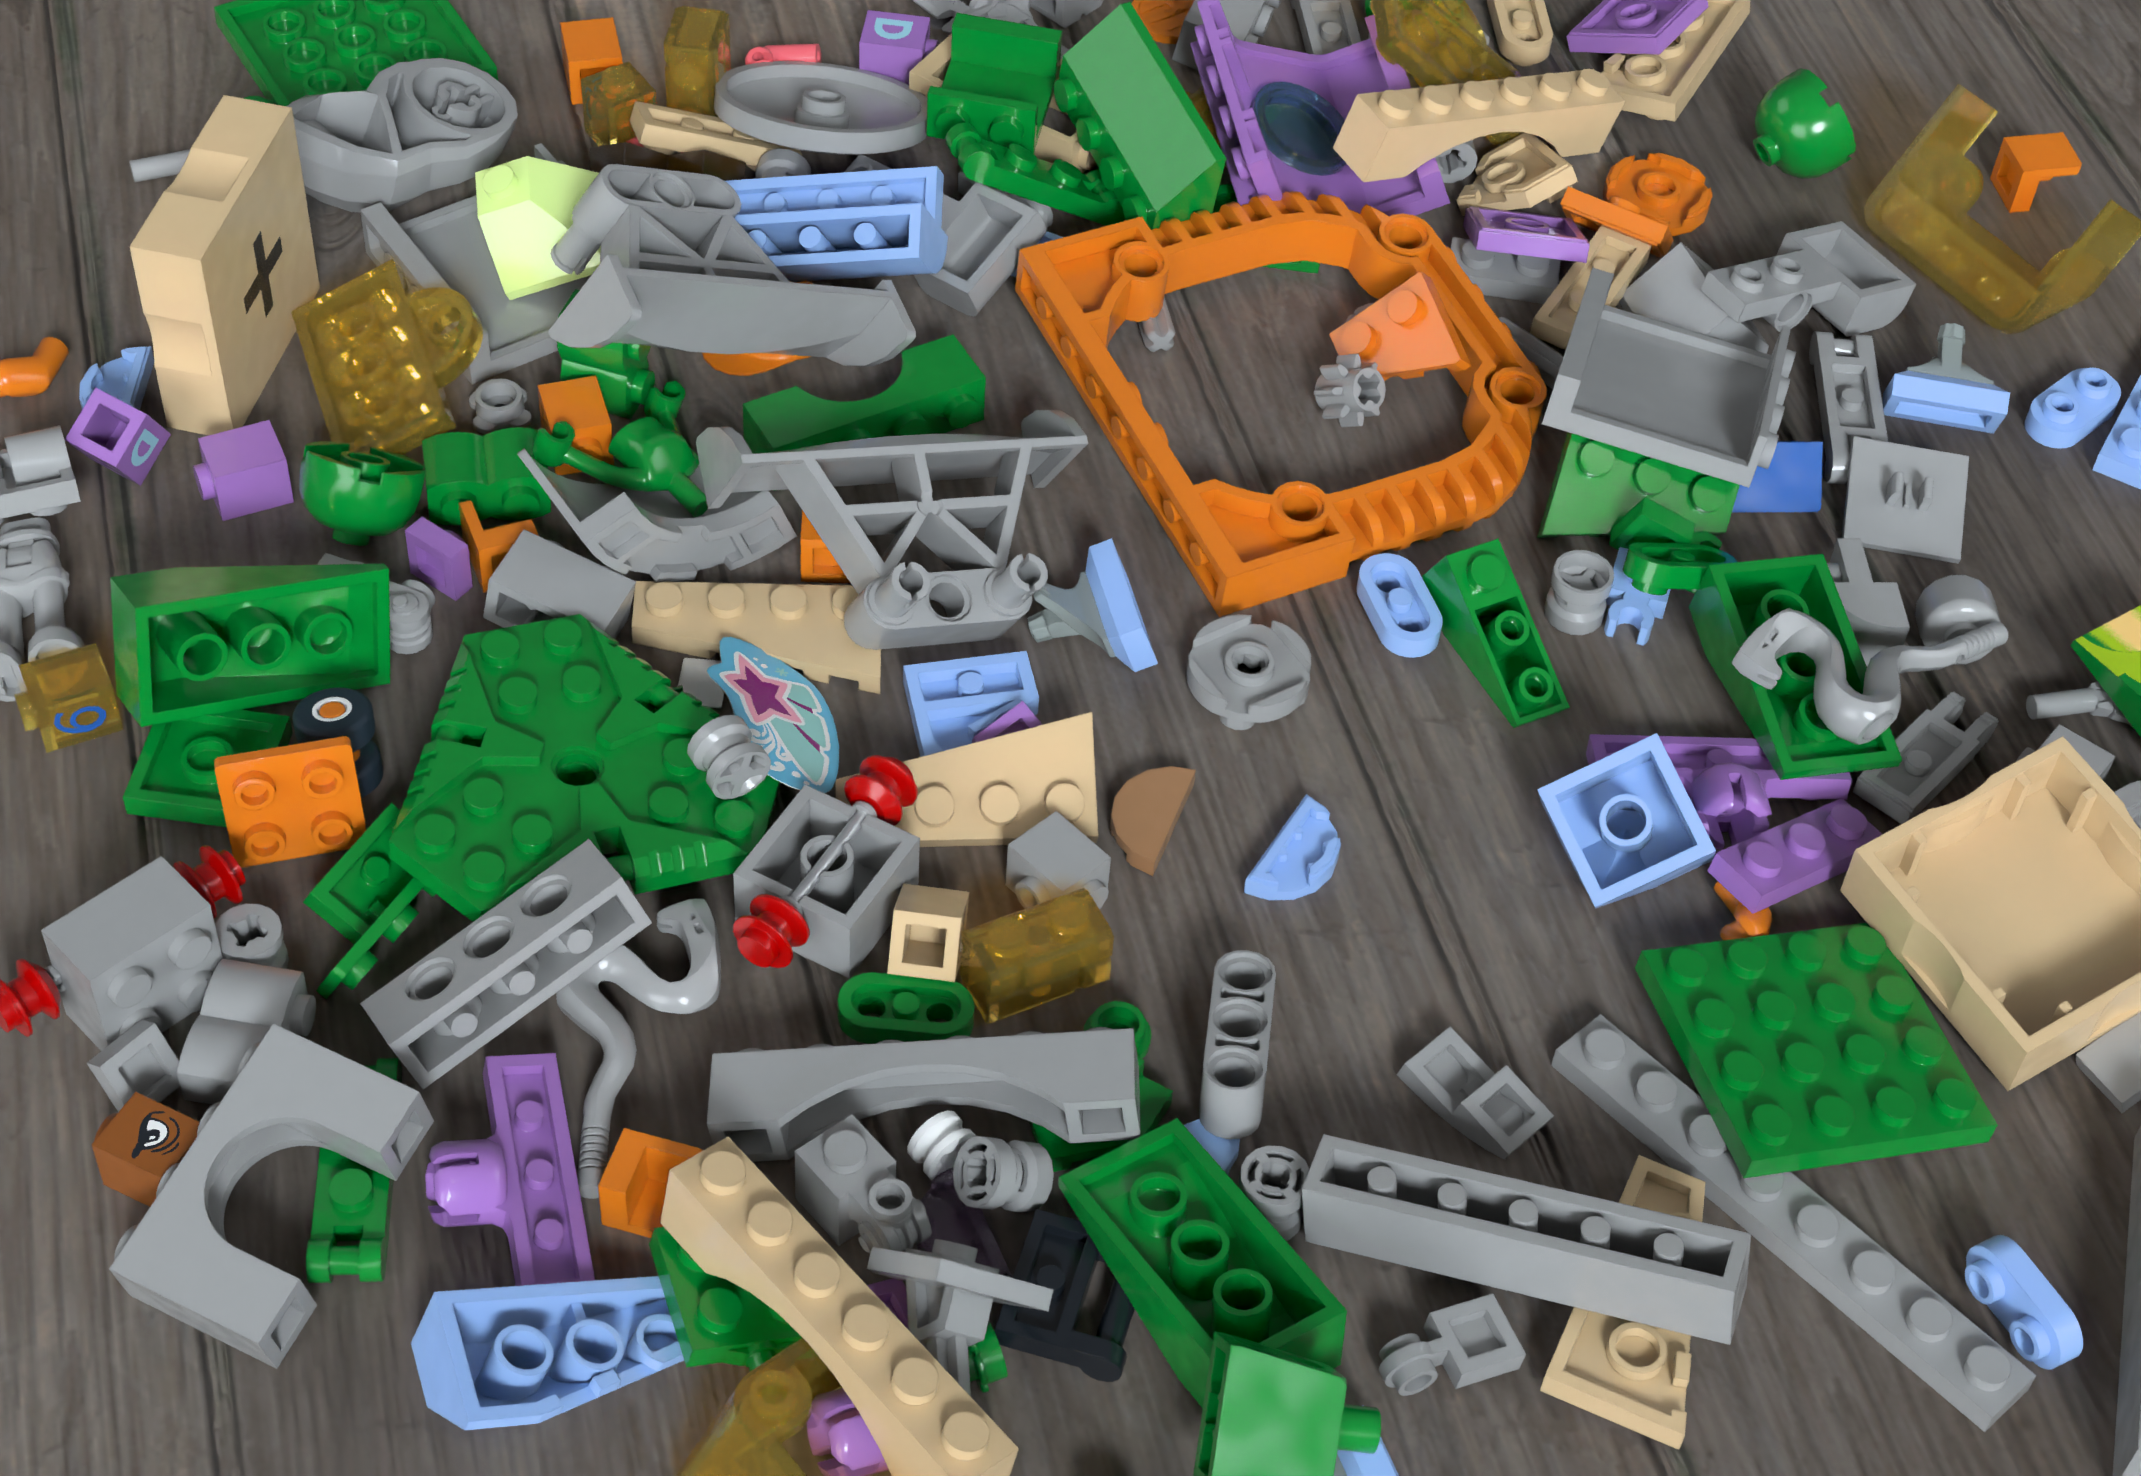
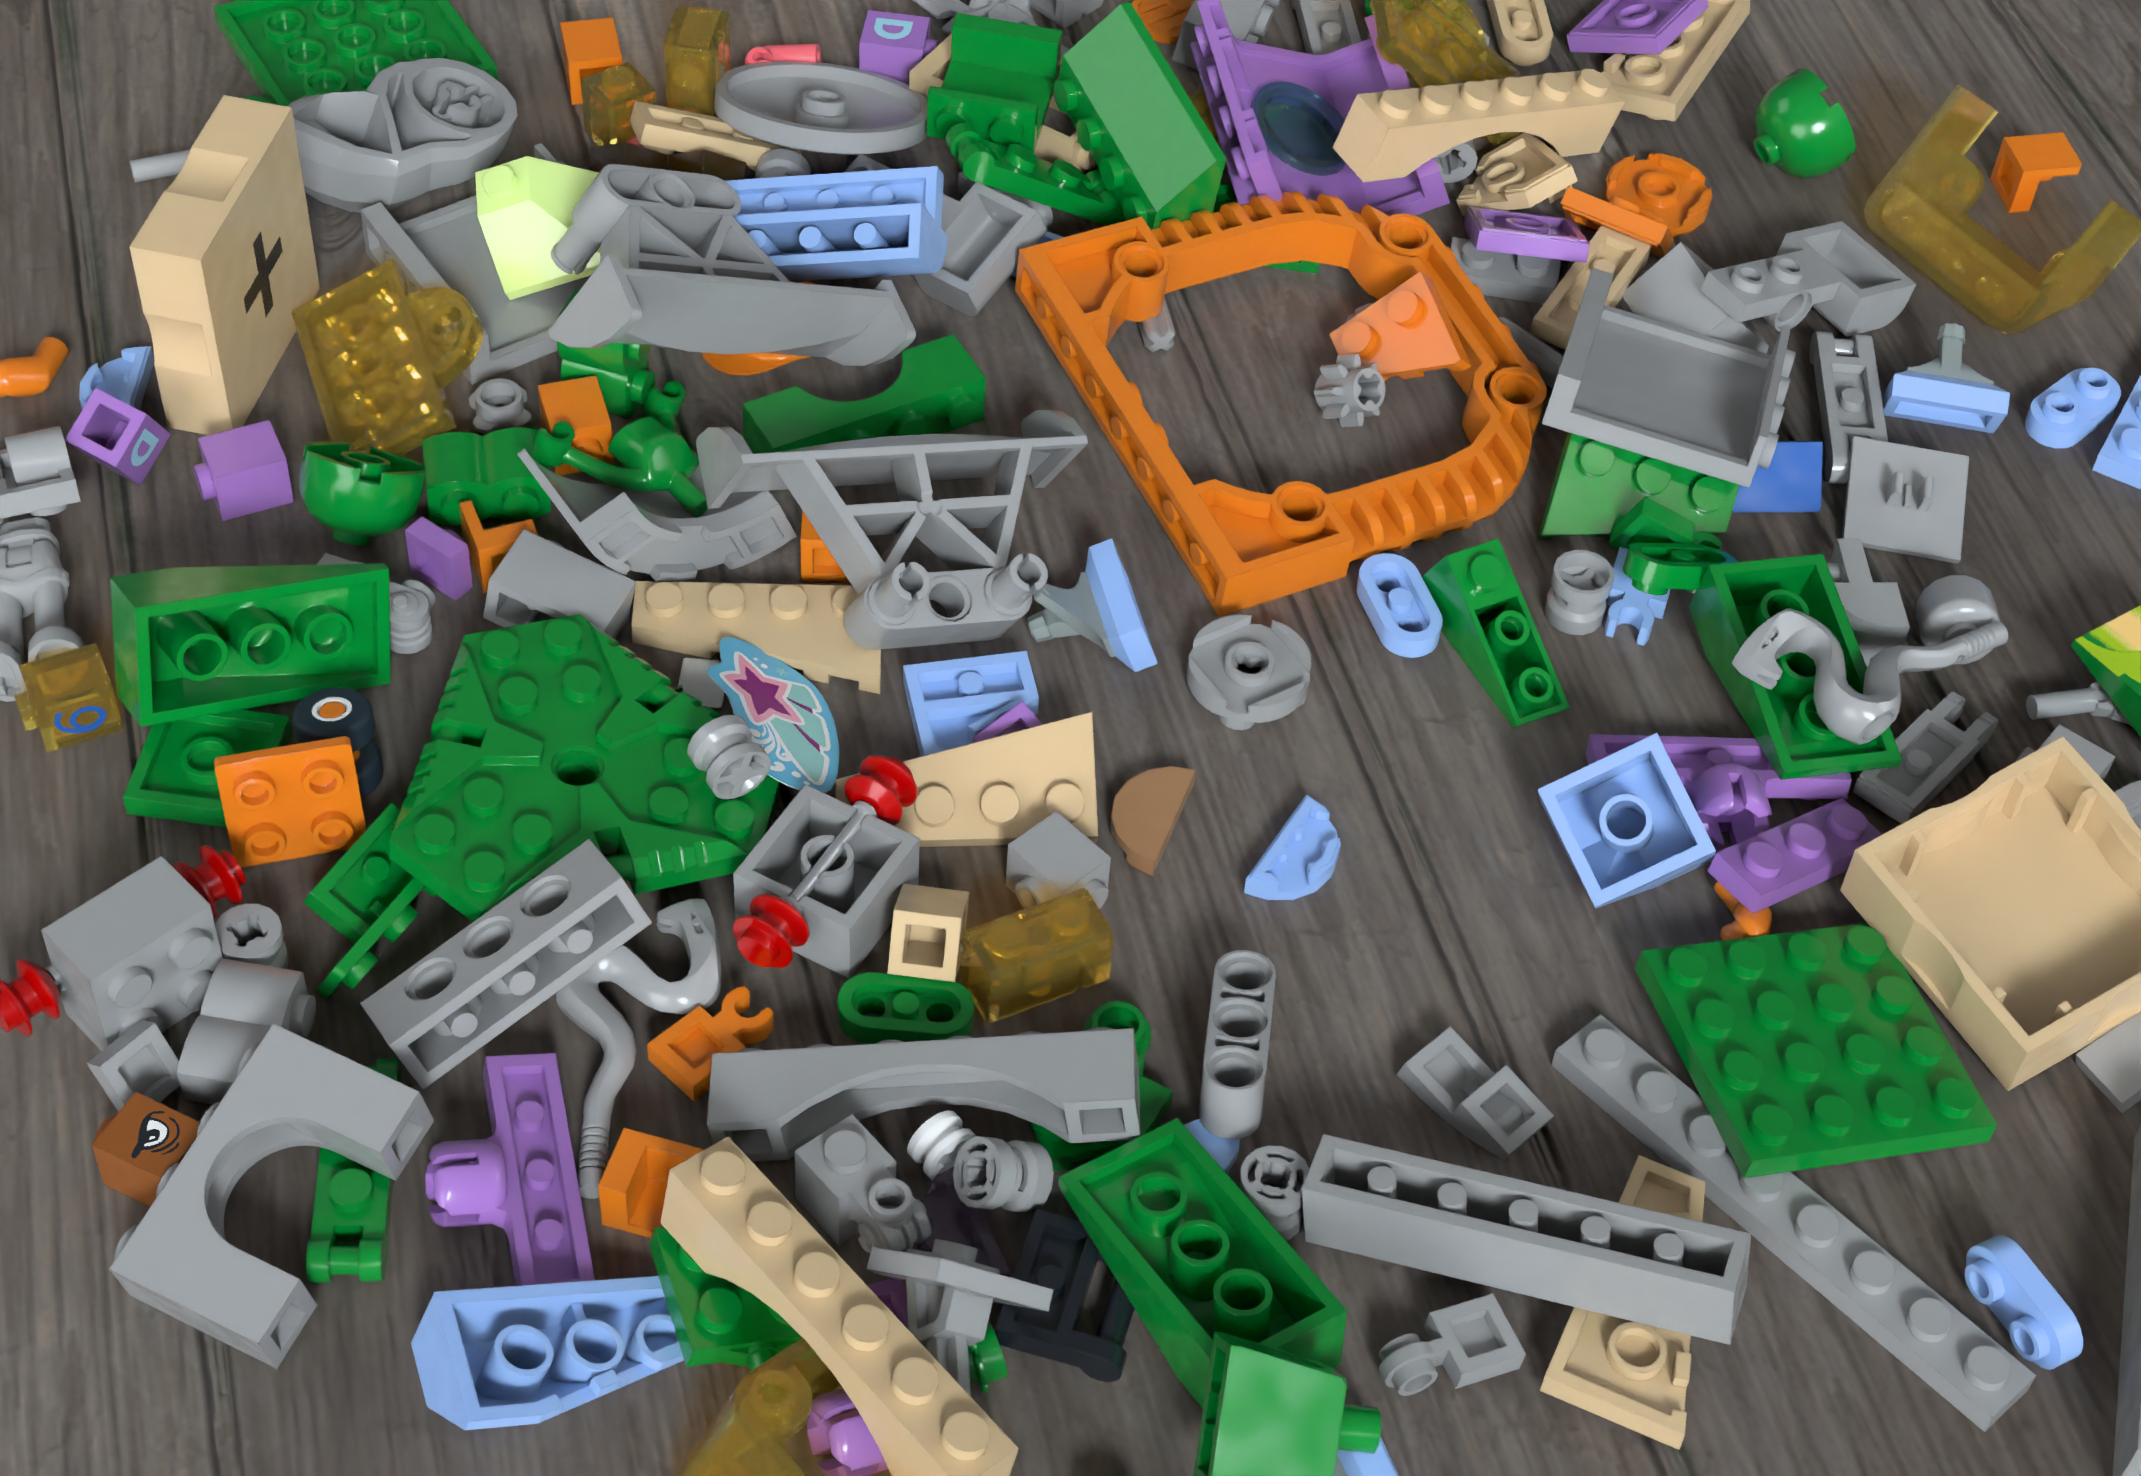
(687, 1046): none -> orange plate

